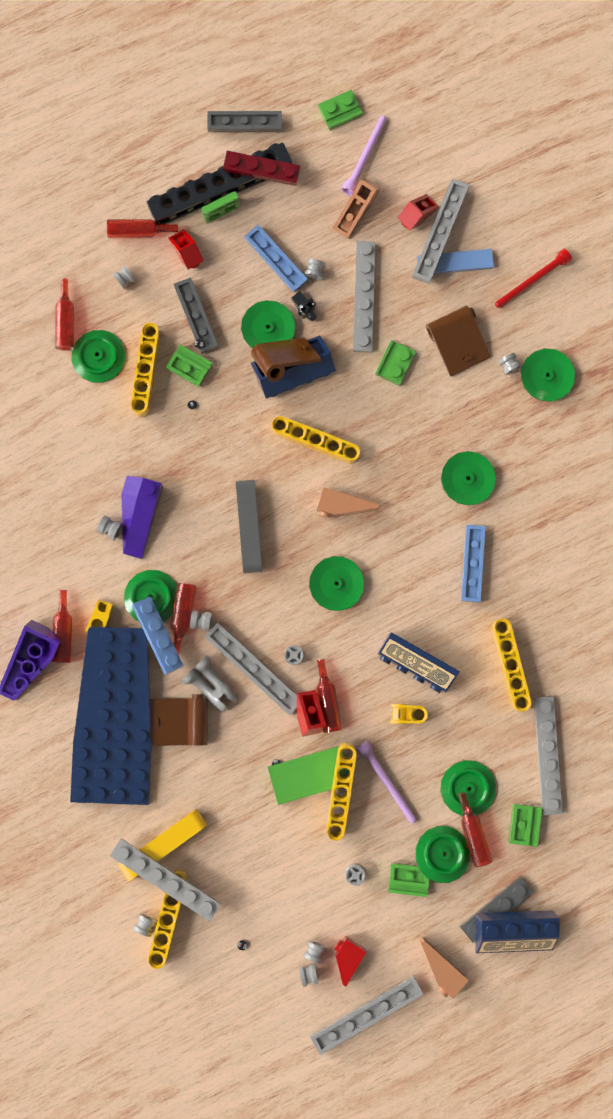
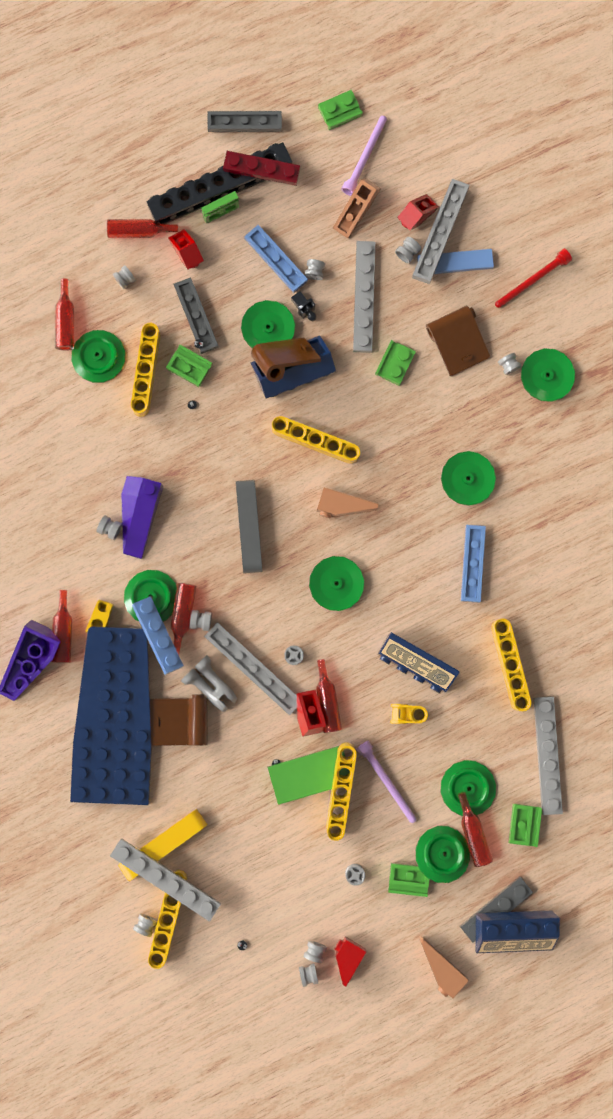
(366, 1015): light grey plate -> none
(408, 249): none -> light grey wheel

